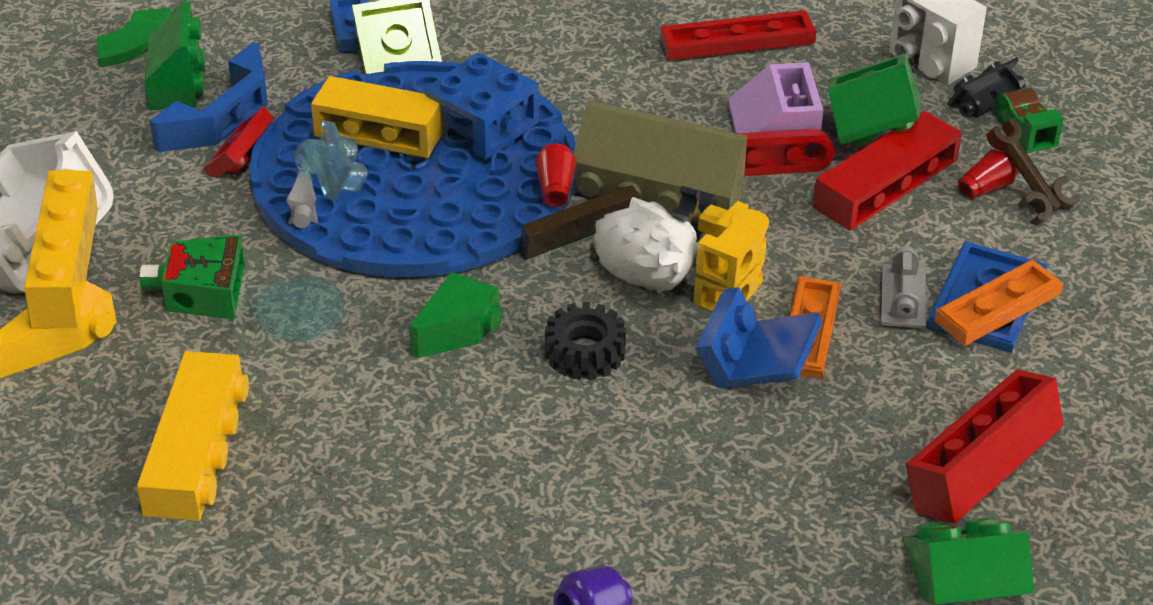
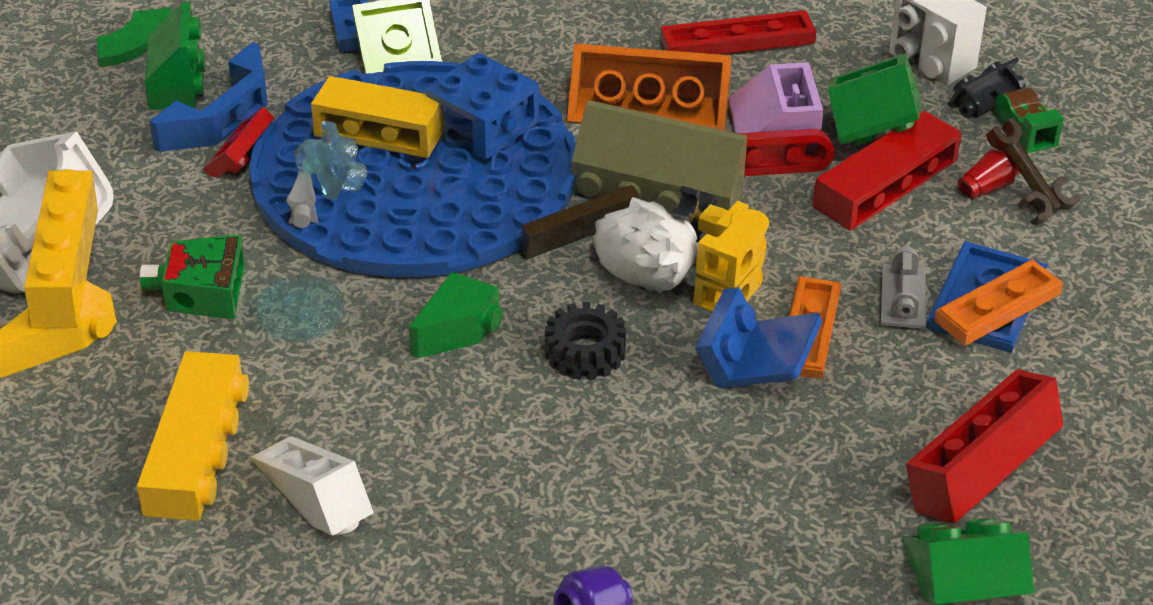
(317, 484): none -> white slope
(555, 173): red cone -> none
(653, 82): none -> orange slope

